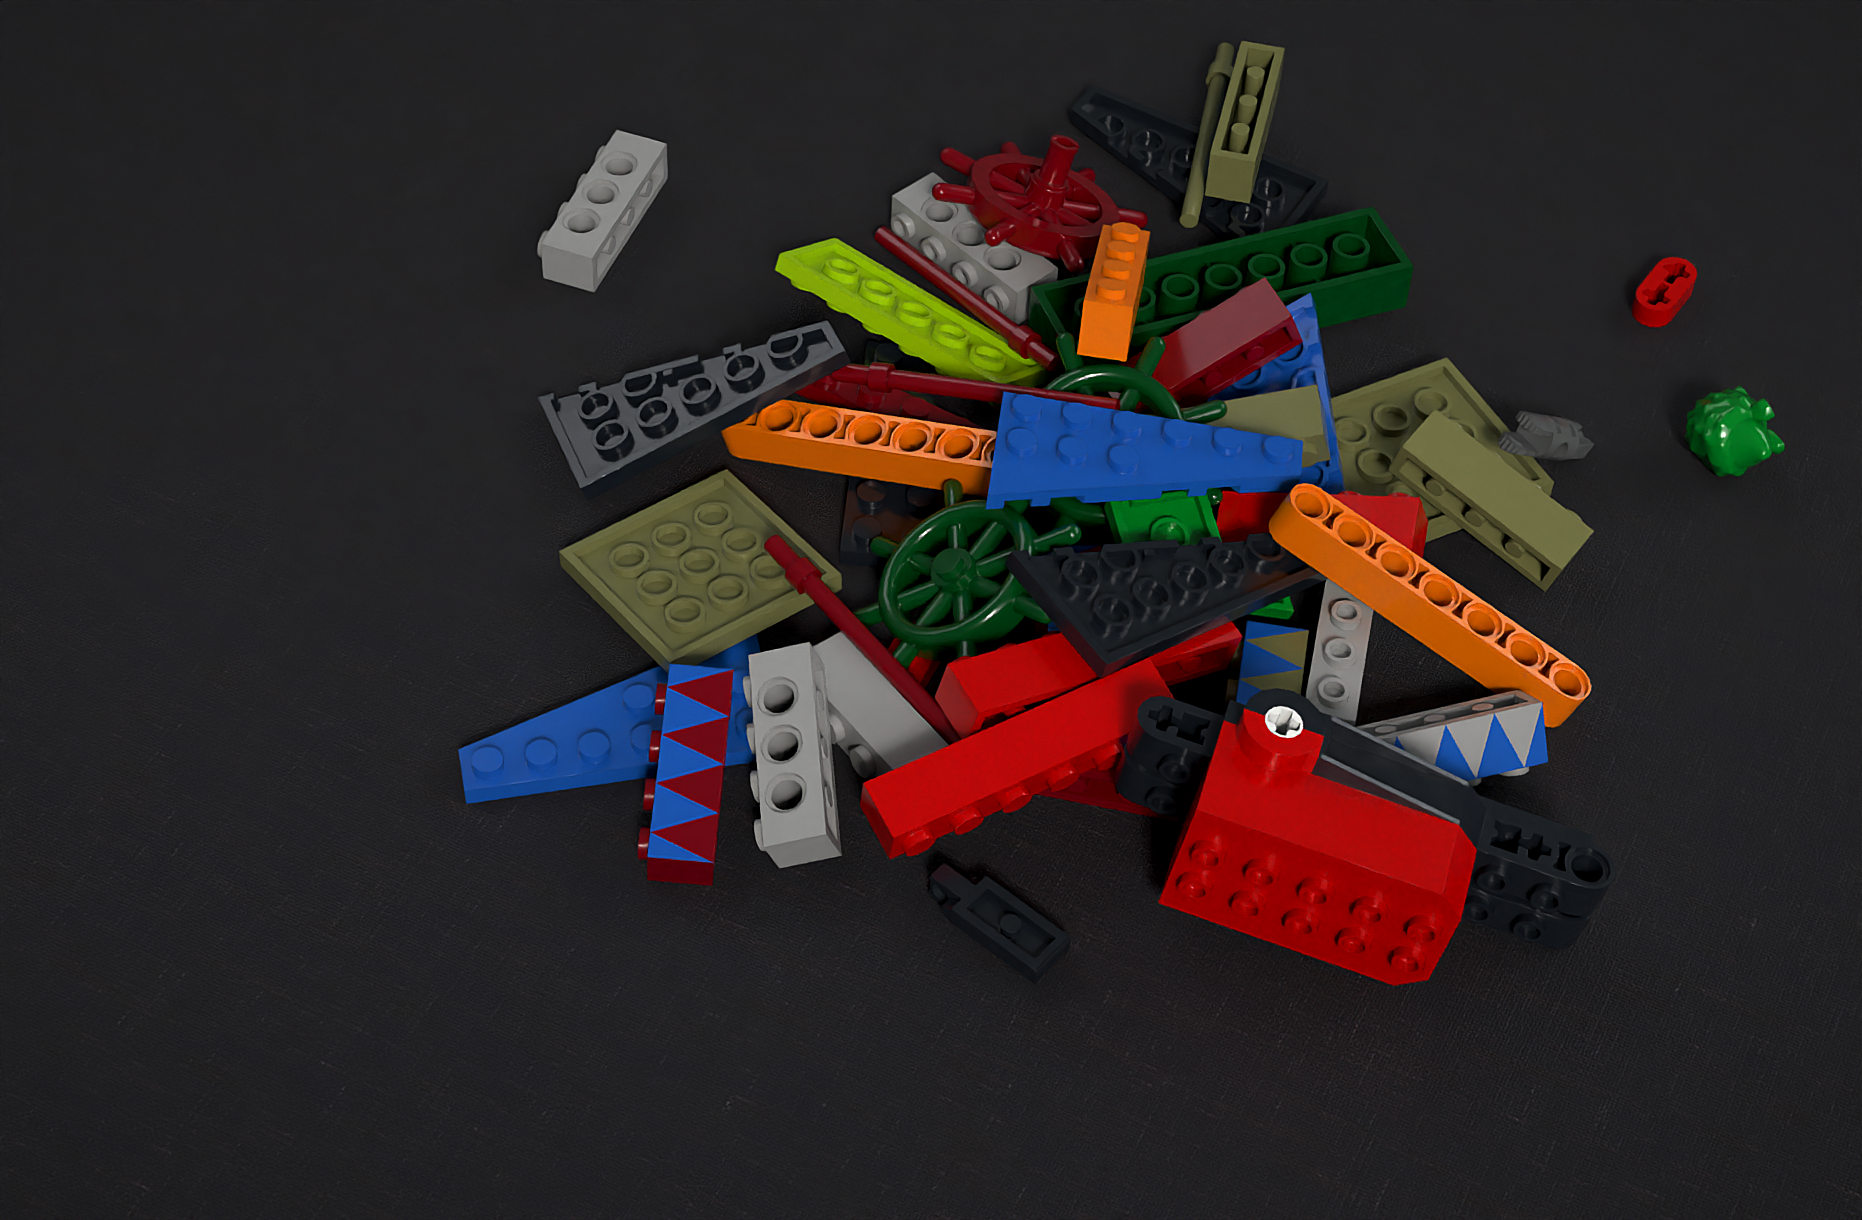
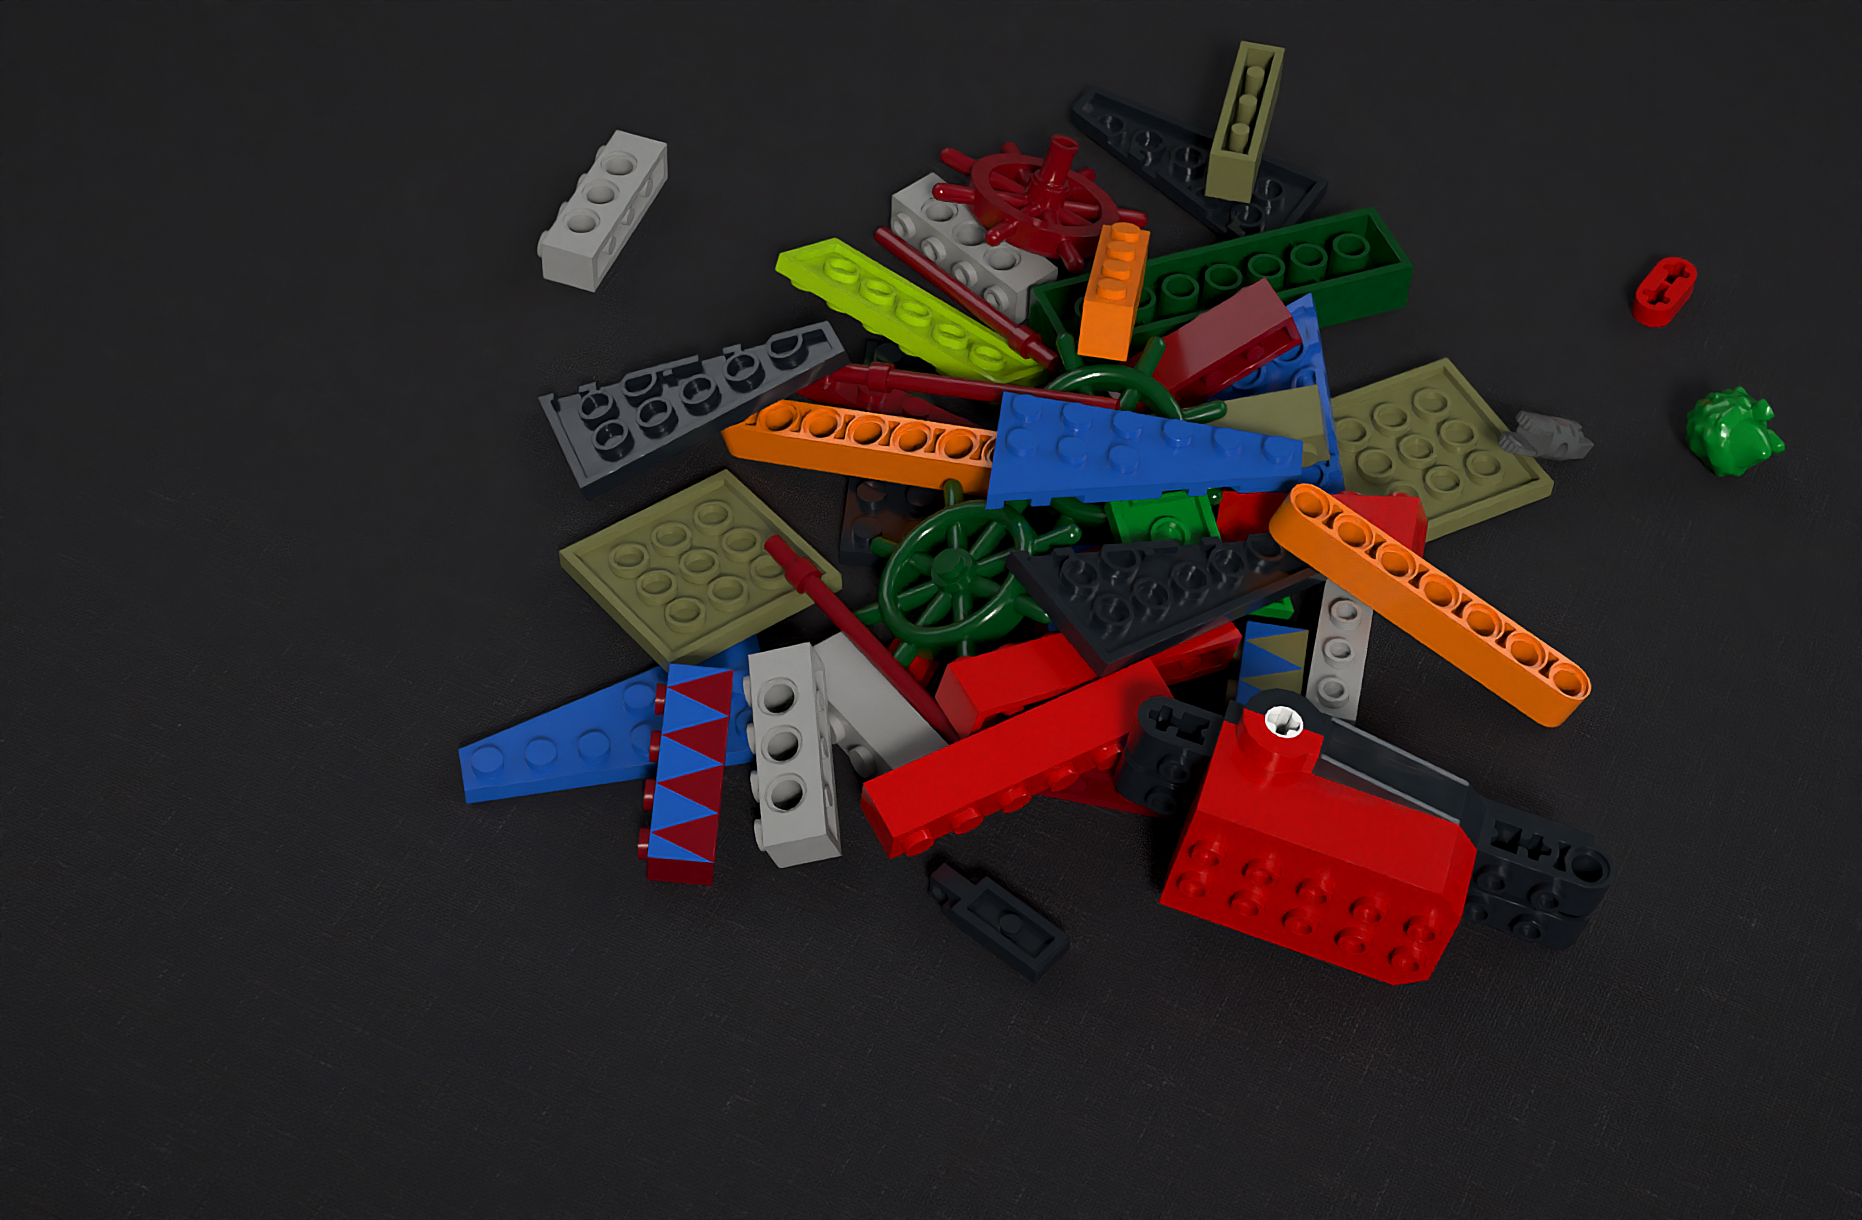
(1217, 81): olive bar -> none
(1473, 737): light grey brick -> none
(1490, 499): olive brick -> none

